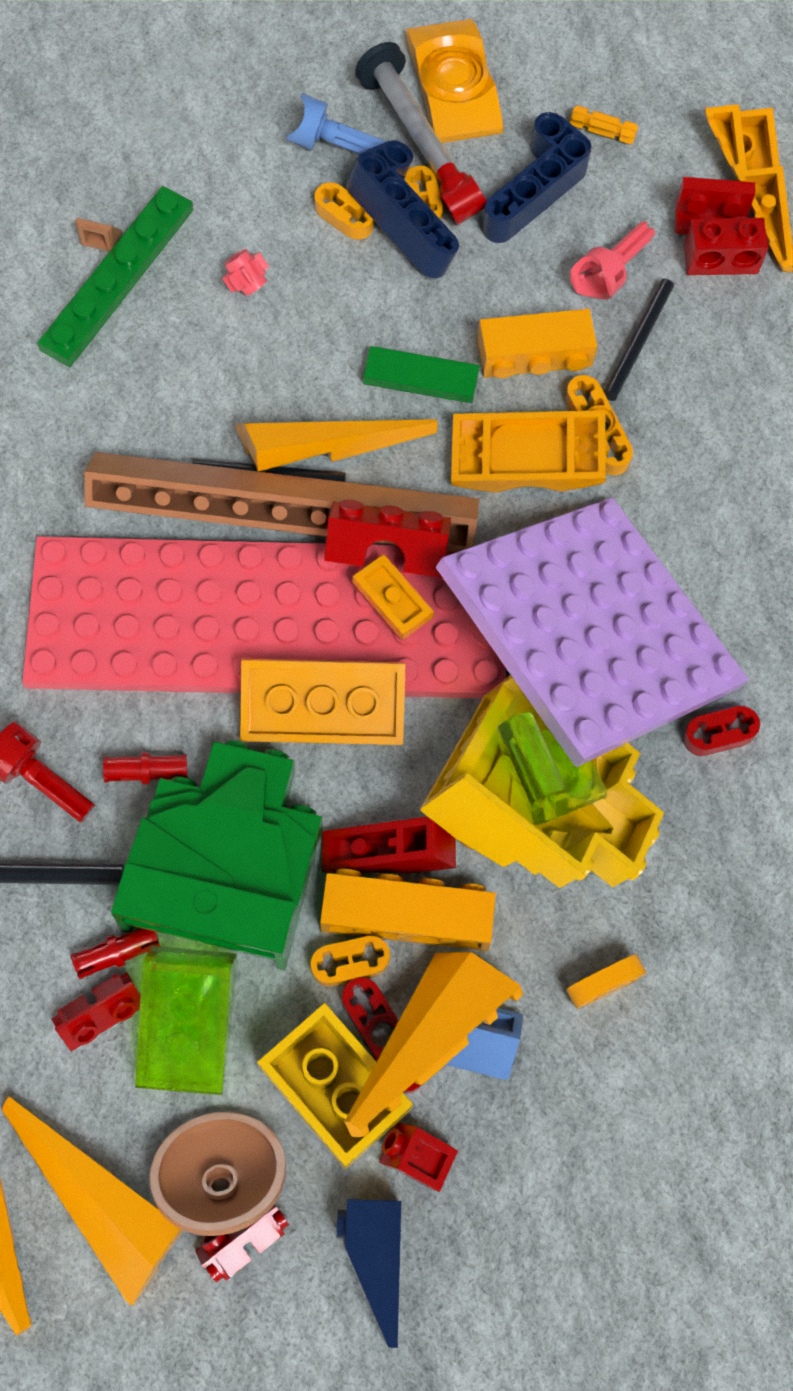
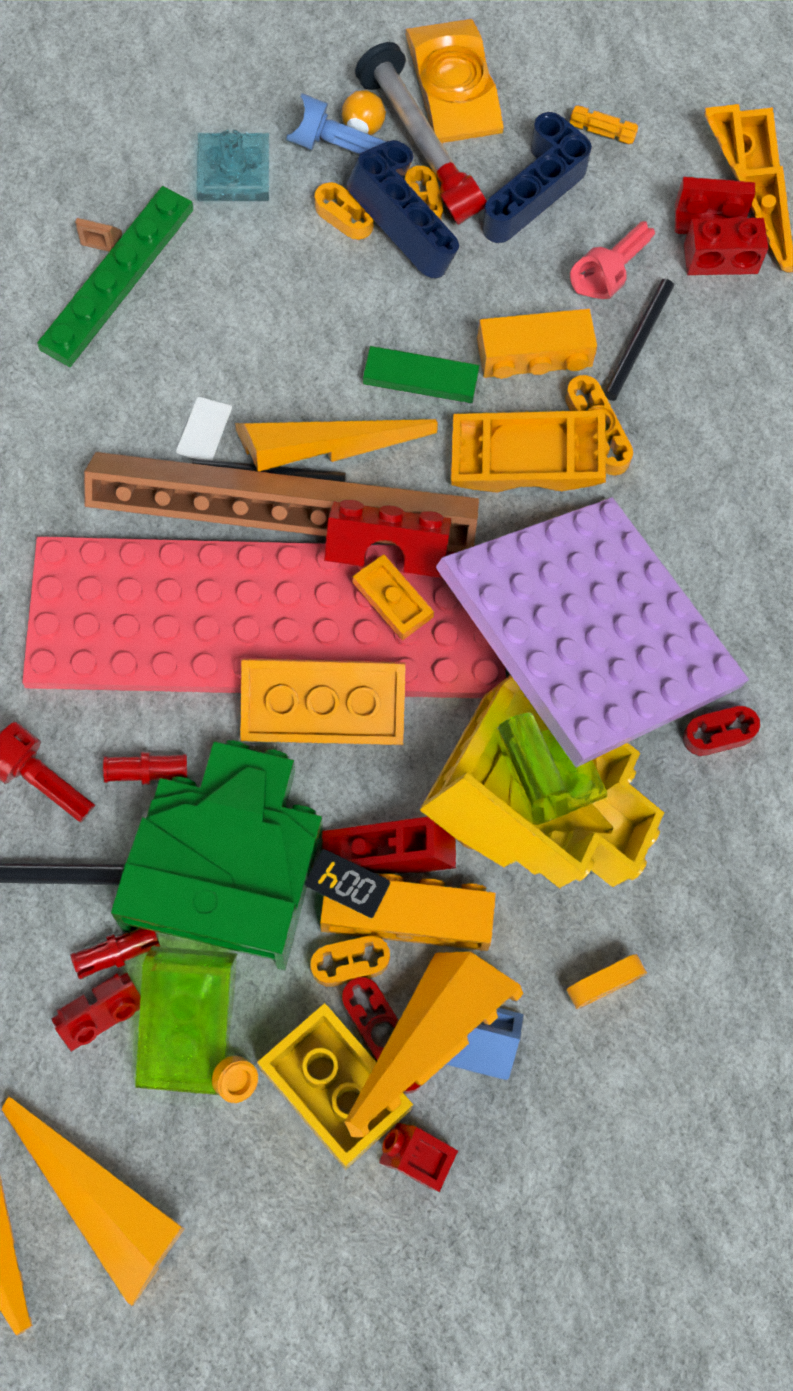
(204, 429): none -> white sticker
(214, 1154): nougat dish -> none
(225, 1253): hinge -> none
(233, 159): none -> clear light blue plate
(235, 1079): none -> light orange tile
(245, 272): coral gear -> none
(347, 883): none -> black sticker
(363, 112): none -> light orange piece
(373, 1247): dark blue slope -> none

